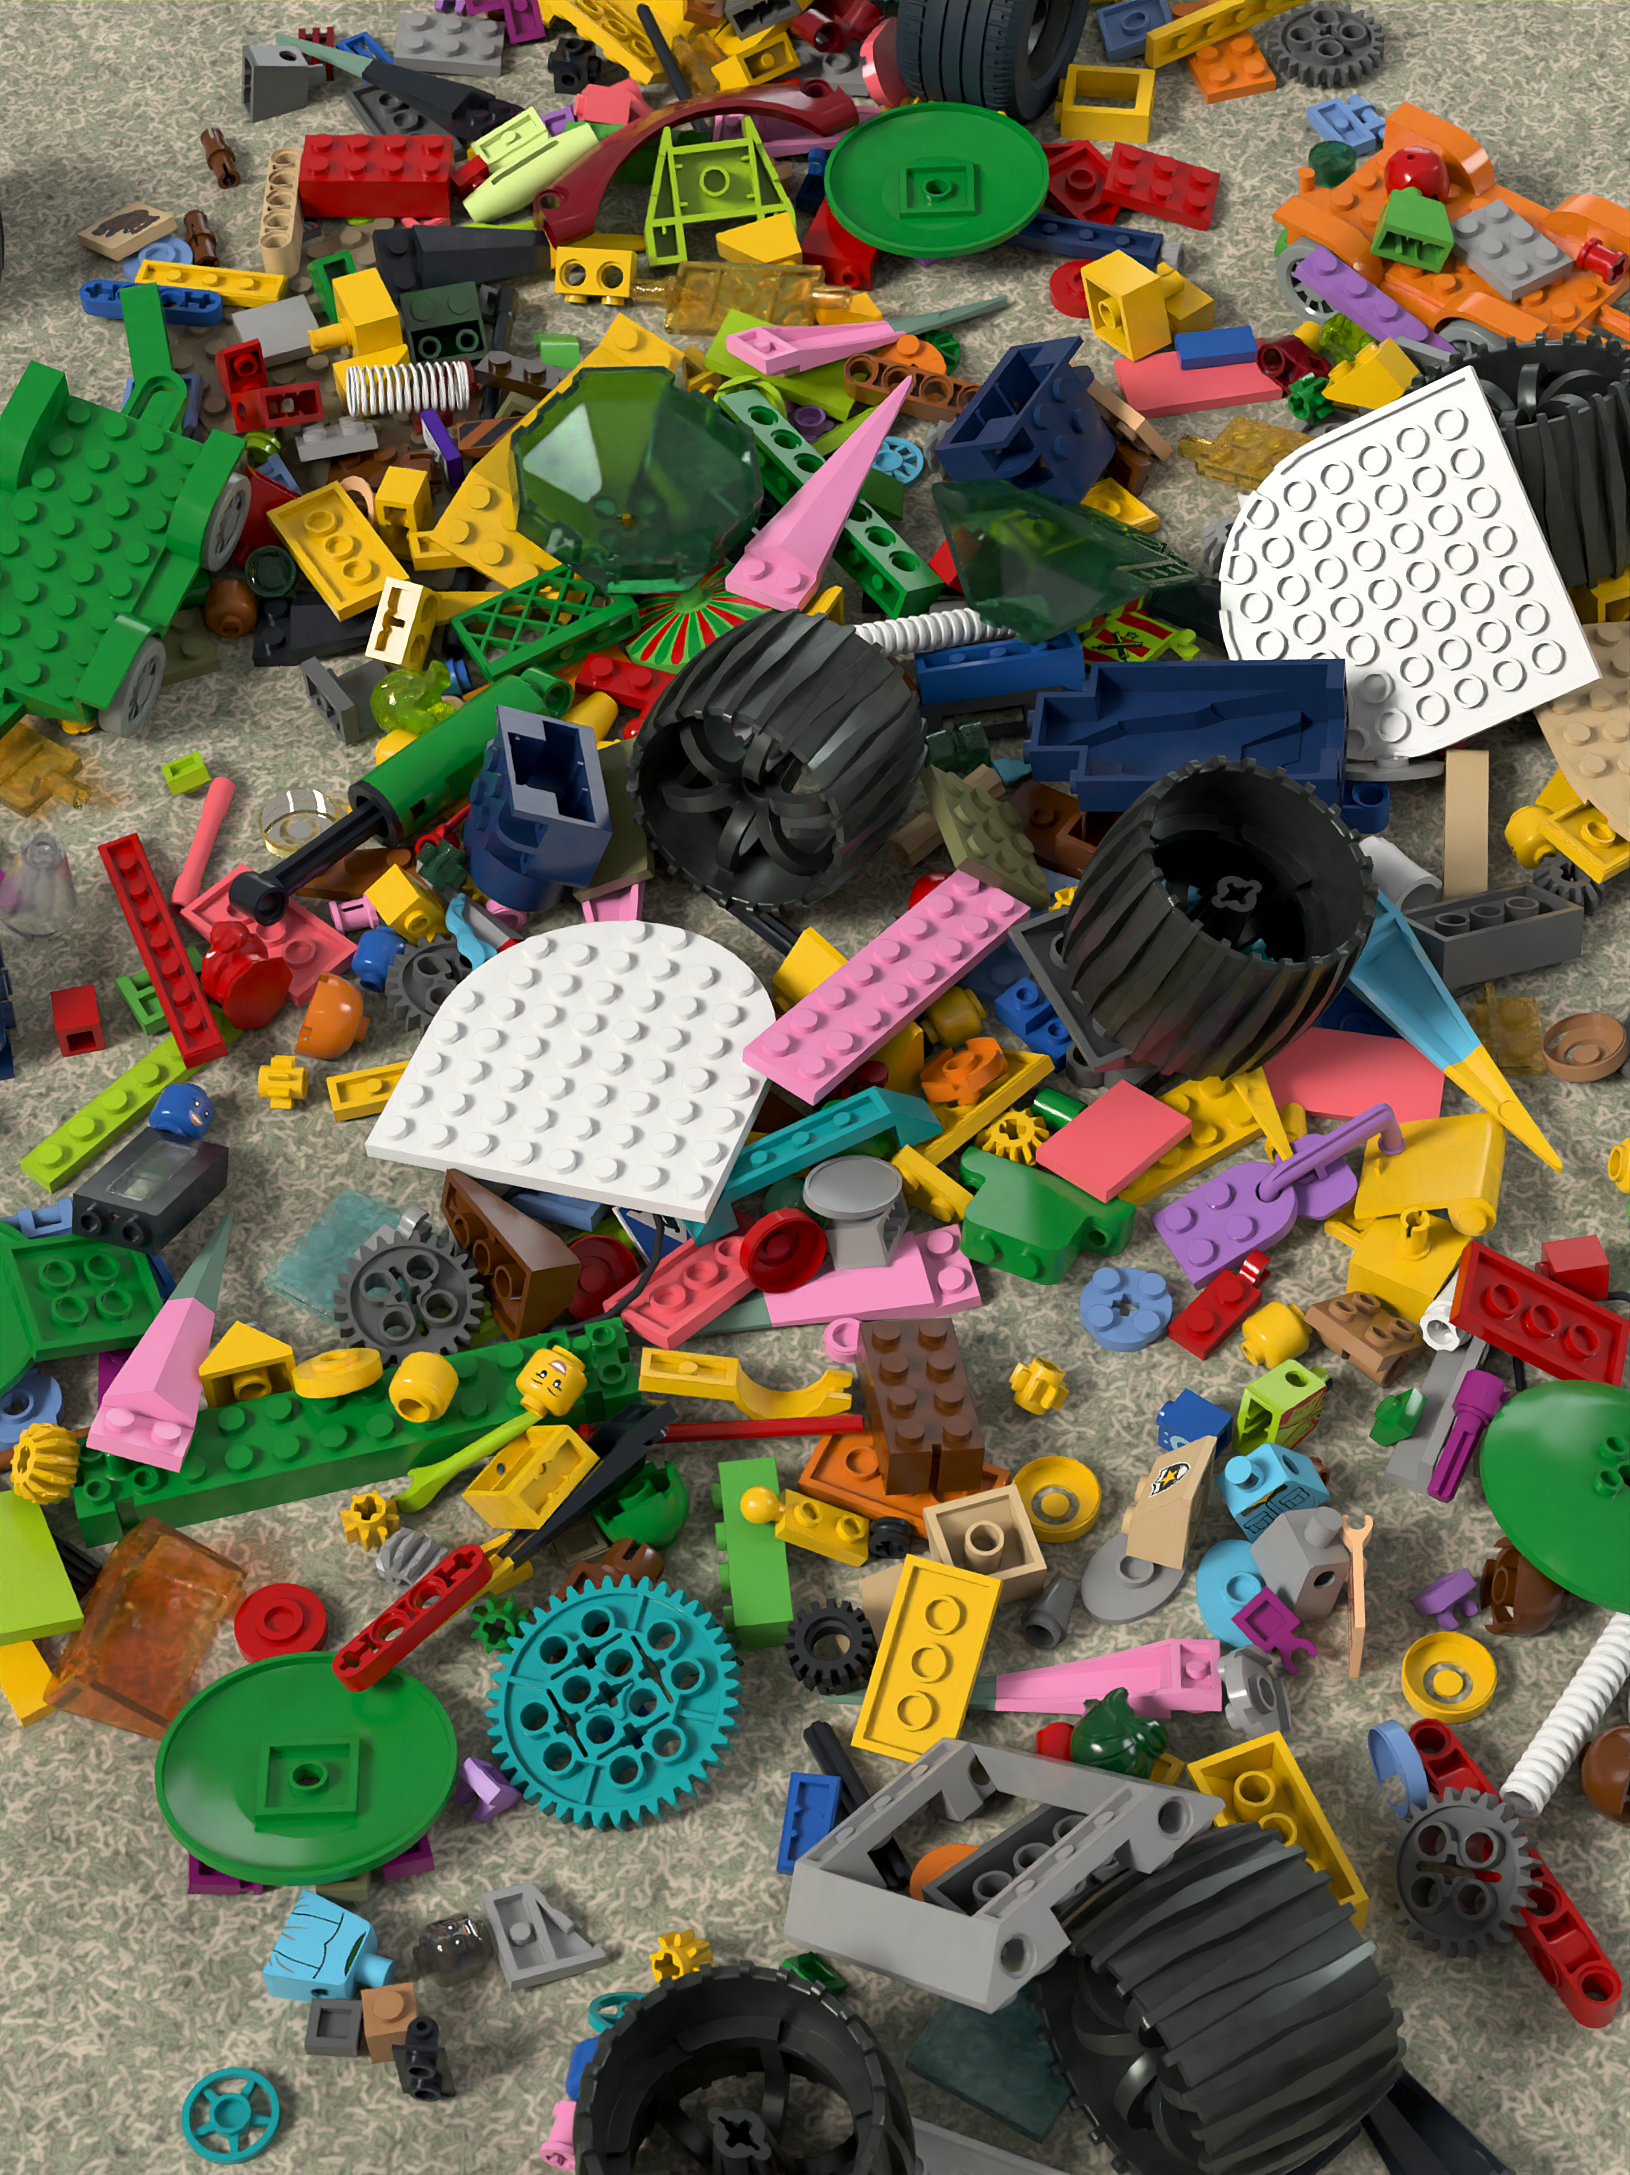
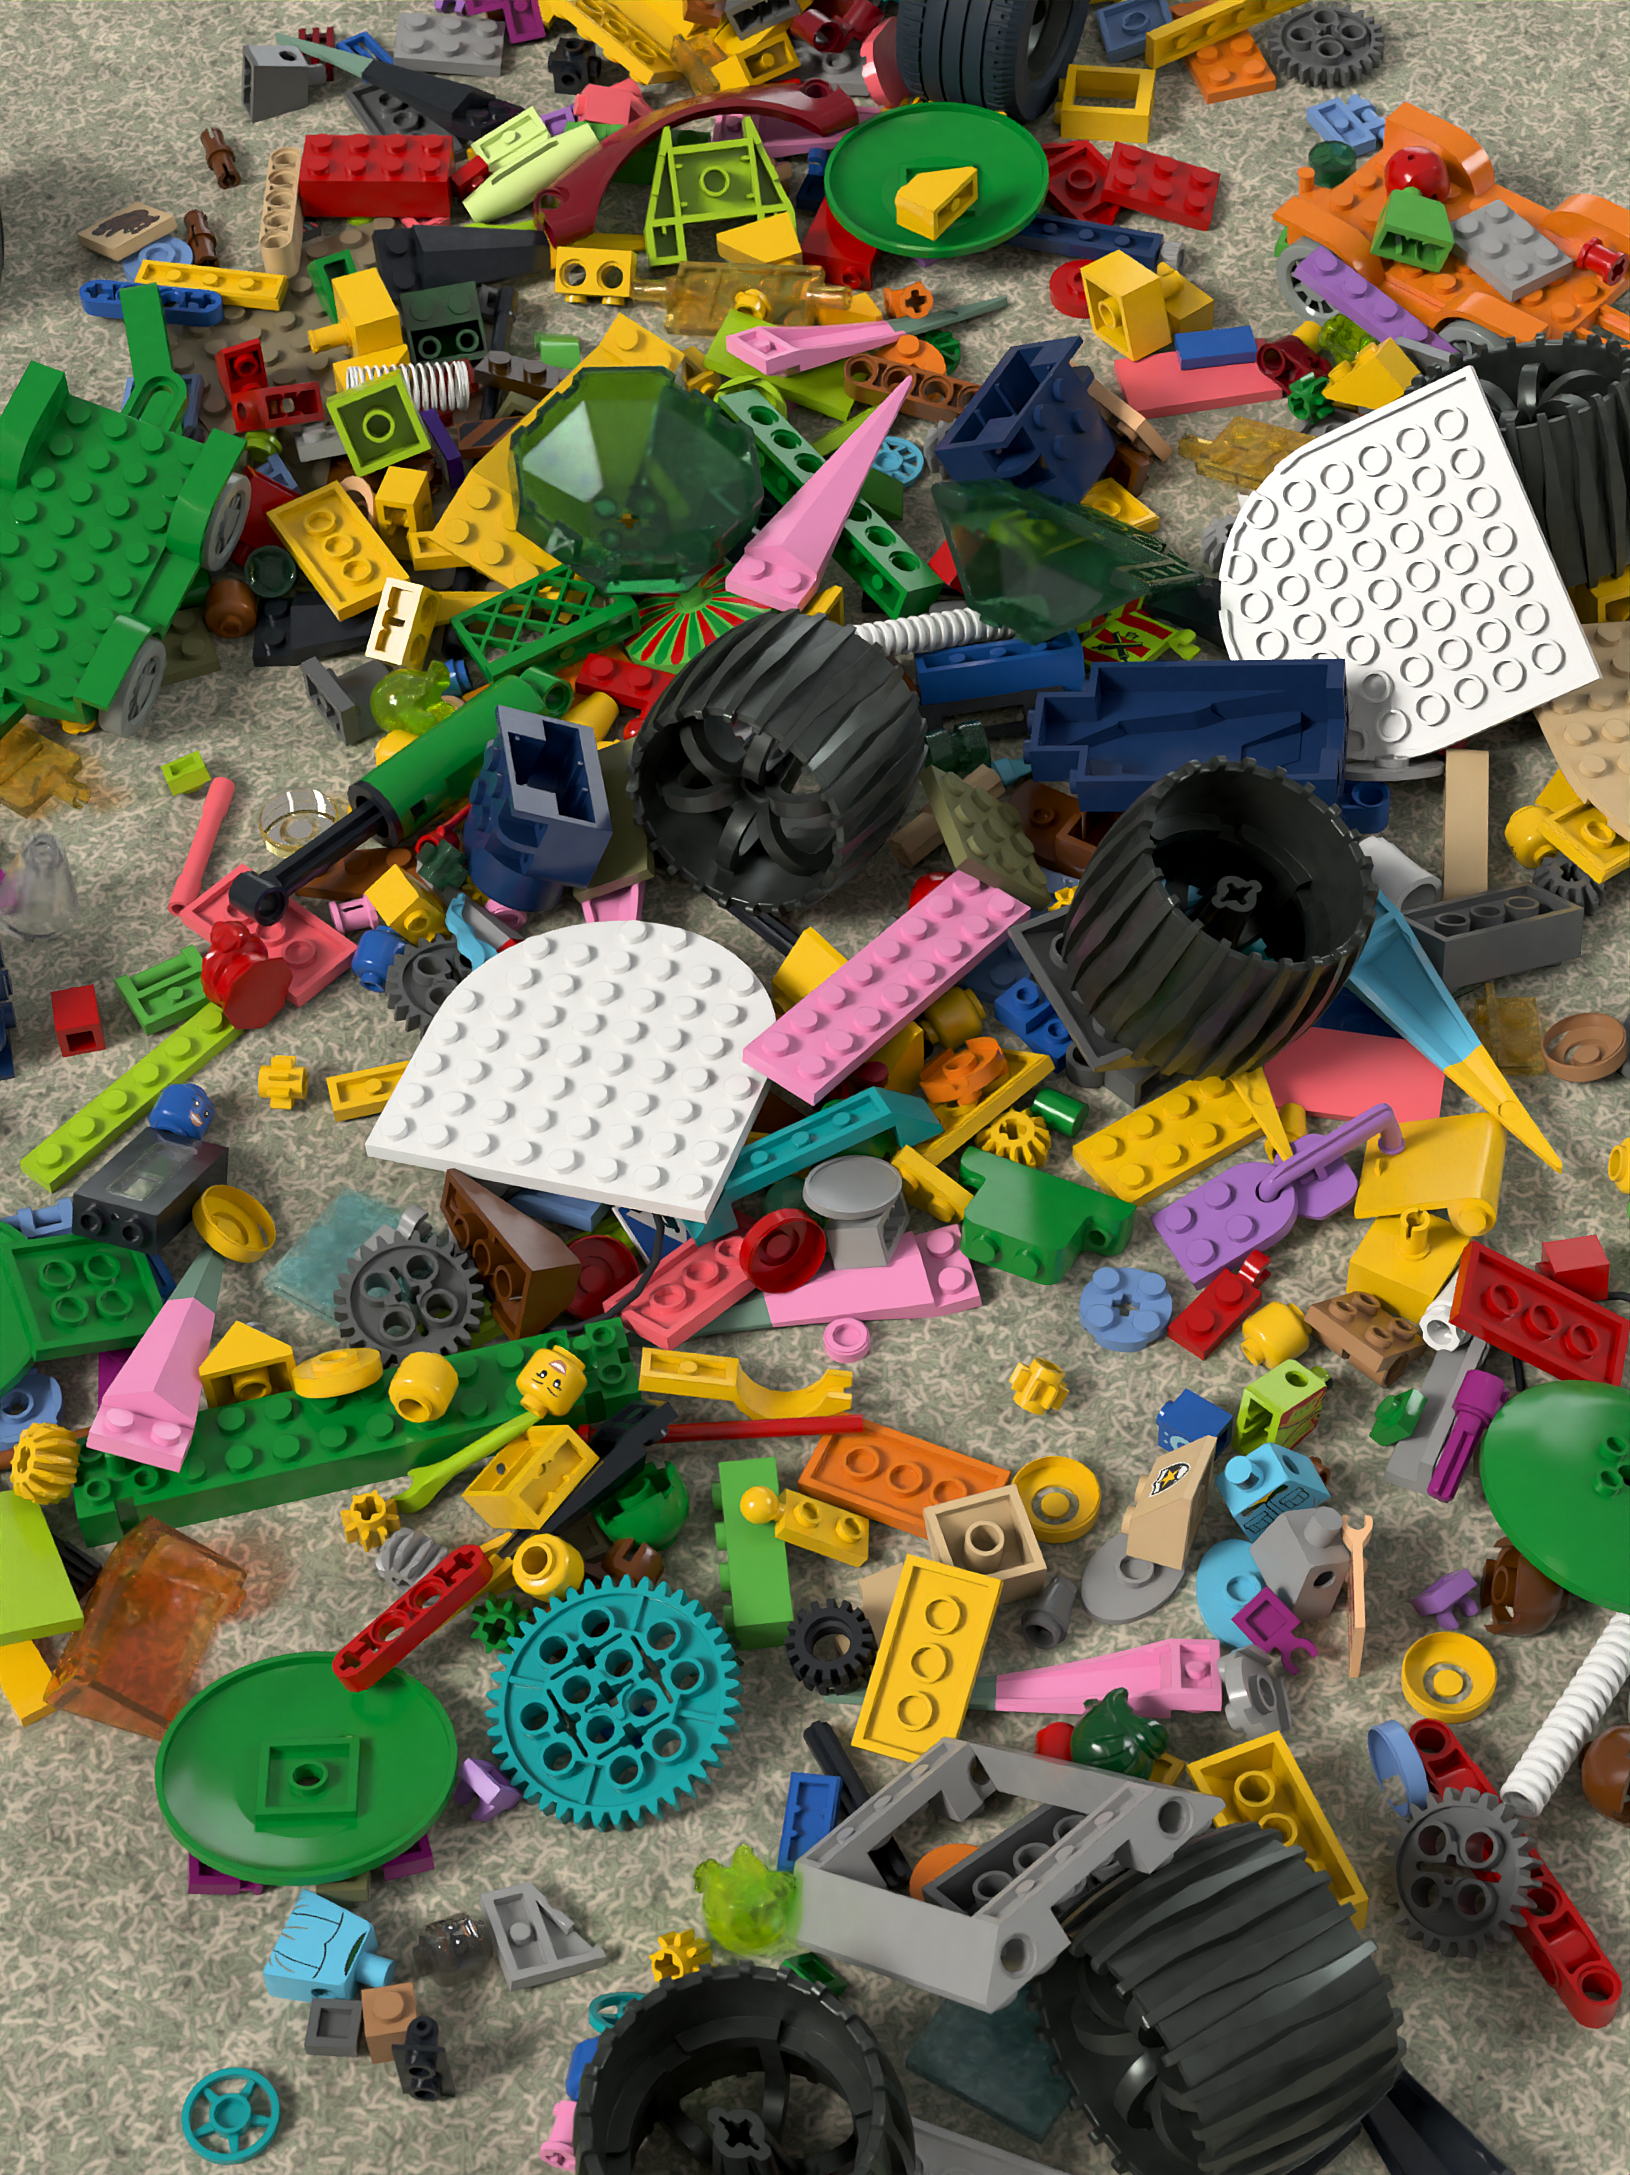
(162, 951): red tile -> none
(229, 1223): none -> yellow piece
(280, 329): light grey tile -> none
(280, 1622): red piece -> none
(332, 1019): orange cylinder -> none
(378, 423): none -> lime brick
(547, 1567): none -> yellow head
(668, 62): black bar -> none
(744, 1902): none -> clear neon green hair
(753, 303): none -> yellow plate
(810, 422): medium lavender plate -> none
(890, 1538): black bush -> none
(910, 301): none -> orange connector
(919, 1405): reddish brown piece -> none
(936, 200): none -> yellow slope
(1113, 1141): coral tile -> none
(1347, 1228): yellow tile -> none

